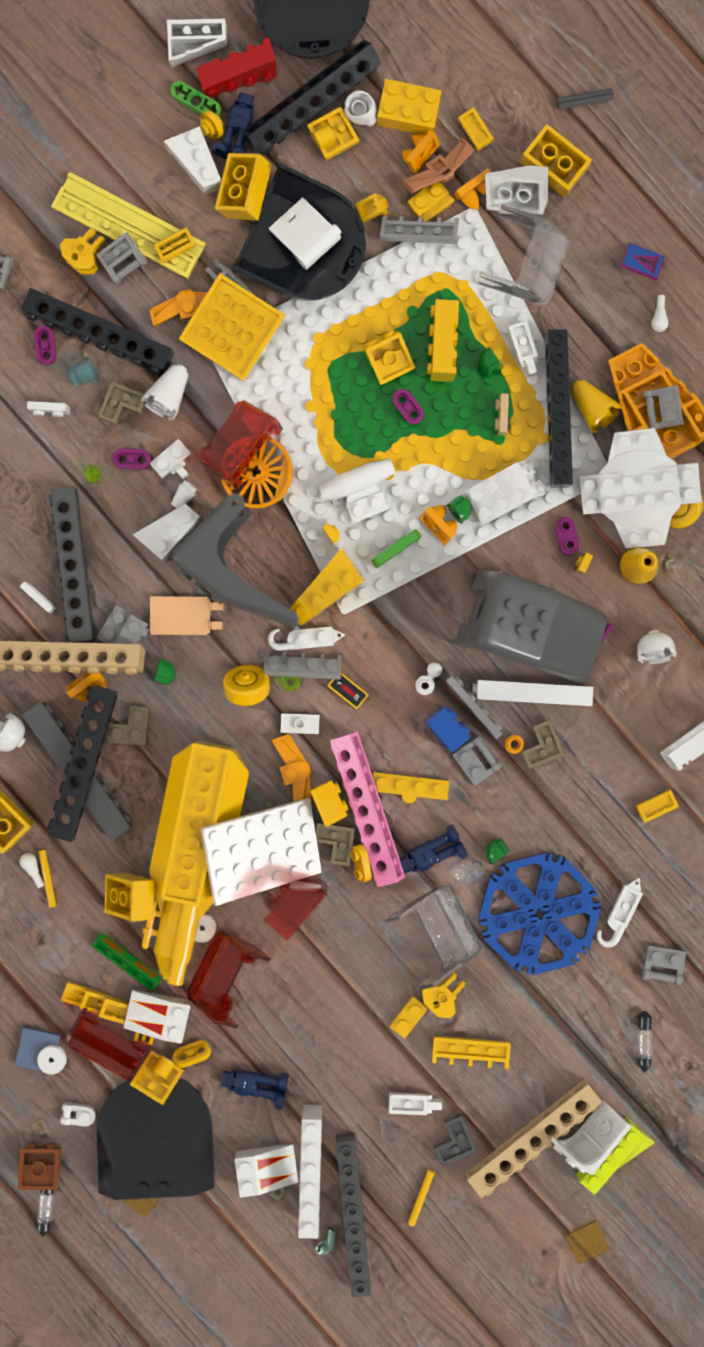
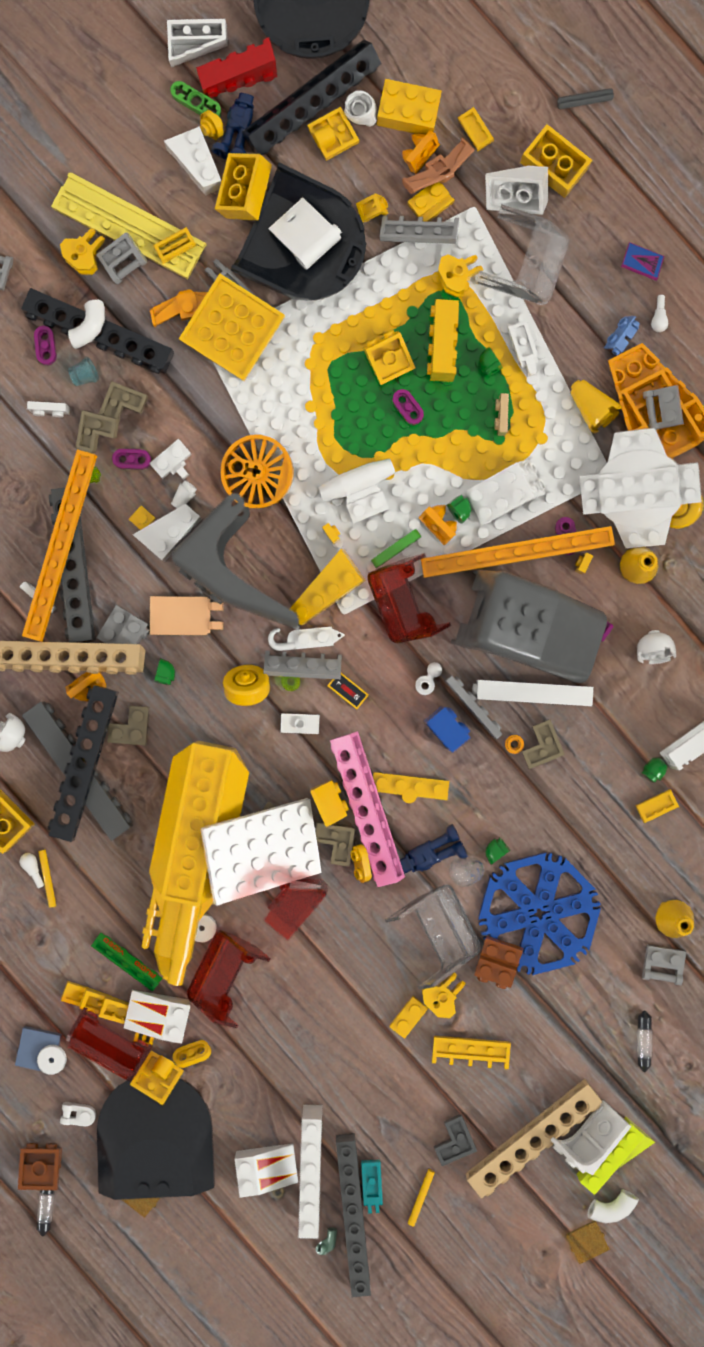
(59, 545): none -> light orange plate
(90, 326): none -> white cylinder
(91, 427): none -> dark tan plate
(129, 896): yellow brick -> none
(142, 518): none -> yellow plate
(167, 392): white cone -> none
(238, 442): clear red windscreen -> none
(246, 1083): dark blue piece -> none
(296, 769): light orange plate -> none
(372, 1184): none -> teal hinge
(398, 603): none -> clear red windscreen
(413, 1103): white hinge -> none
(458, 273): none -> yellow hinge
(467, 192): light orange tile -> none
(472, 765): light grey plate -> none
(498, 962): none -> dark orange plate
(517, 552): none -> light orange plate
(558, 408): black brick -> none
(614, 1210): none -> white cylinder
(622, 912): white plate -> none
(626, 327): none -> medium blue hinge
(655, 769): none -> green piece
(674, 919): none -> yellow cone

